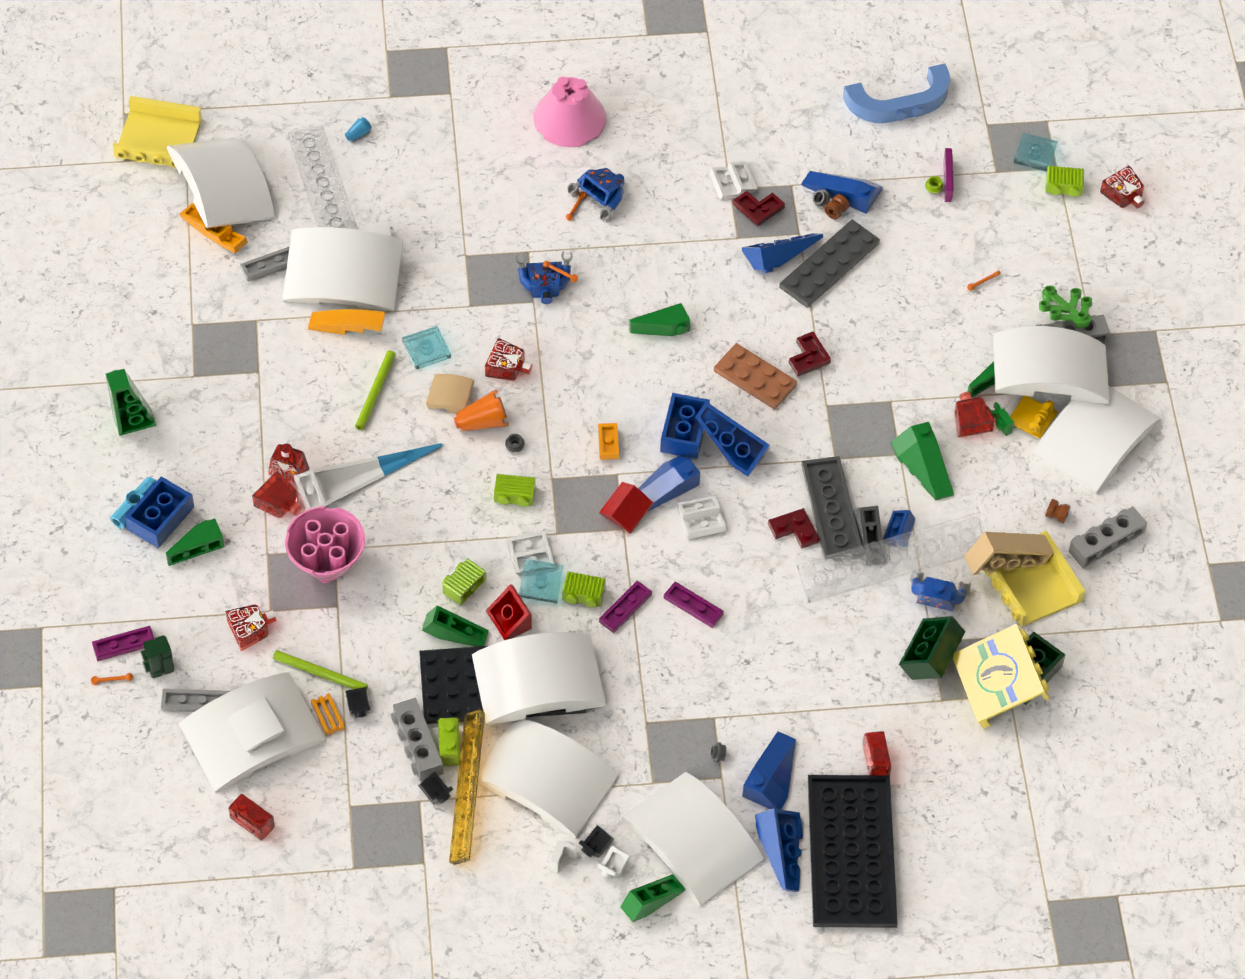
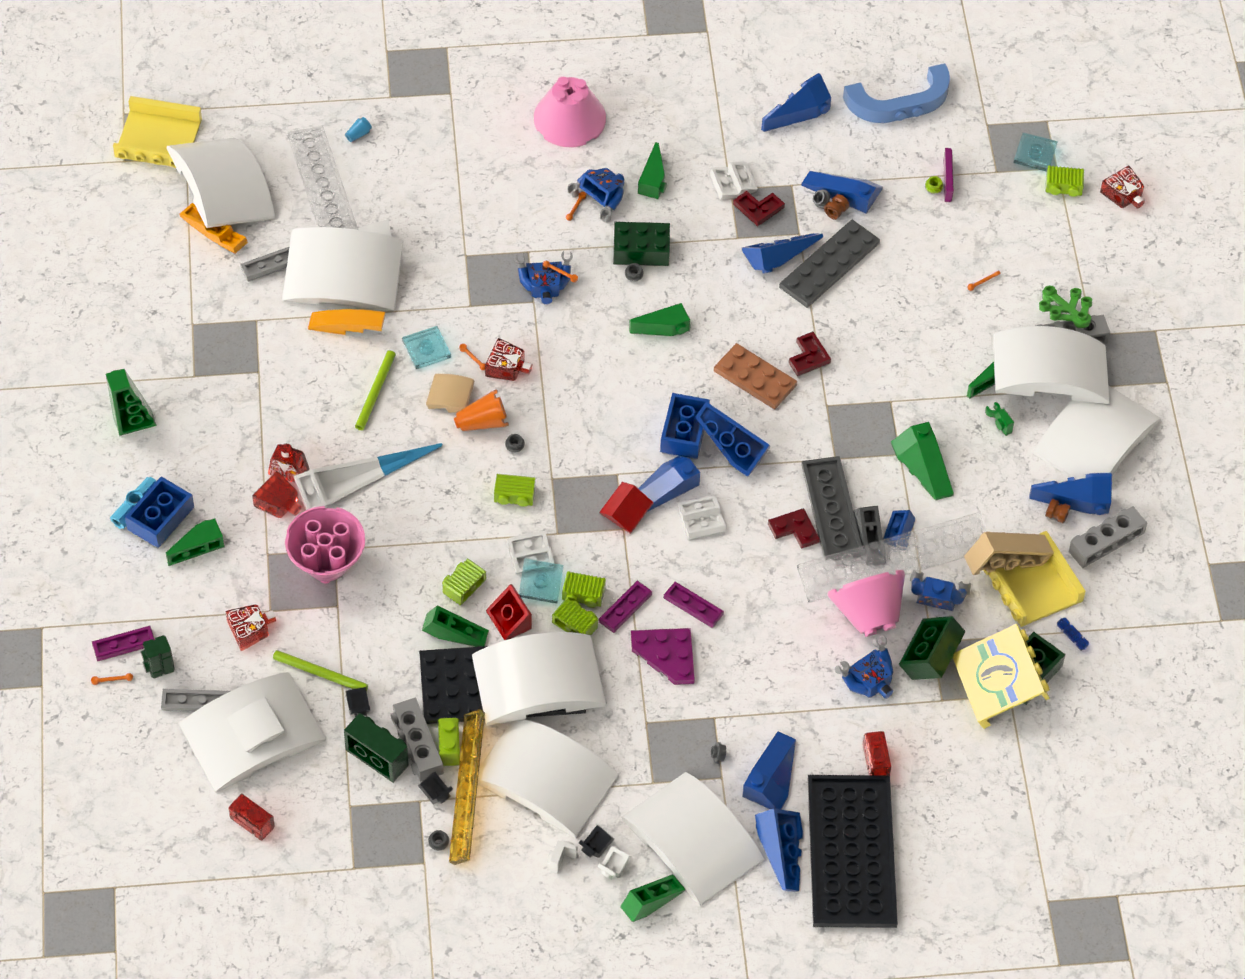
(321, 700): light orange tile -> none
(376, 747): none -> dark green brick
(438, 835): none -> dark grey plate
(463, 348): none -> orange hinge
(574, 618): none -> lime brick
(608, 441): light orange plate -> none
(634, 268): none -> dark grey plate
(641, 243): none -> dark green brick
(652, 178): none -> green slope
(666, 652): none -> magenta plate
(806, 104): none -> blue wedge
(870, 673): none -> blue torso
(871, 602): none -> bright pink cone
(972, 416): clear red torso -> none
(1033, 416): yellow hinge -> none
(1072, 633): none -> clear blue axle
(1084, 495): none -> blue wedge

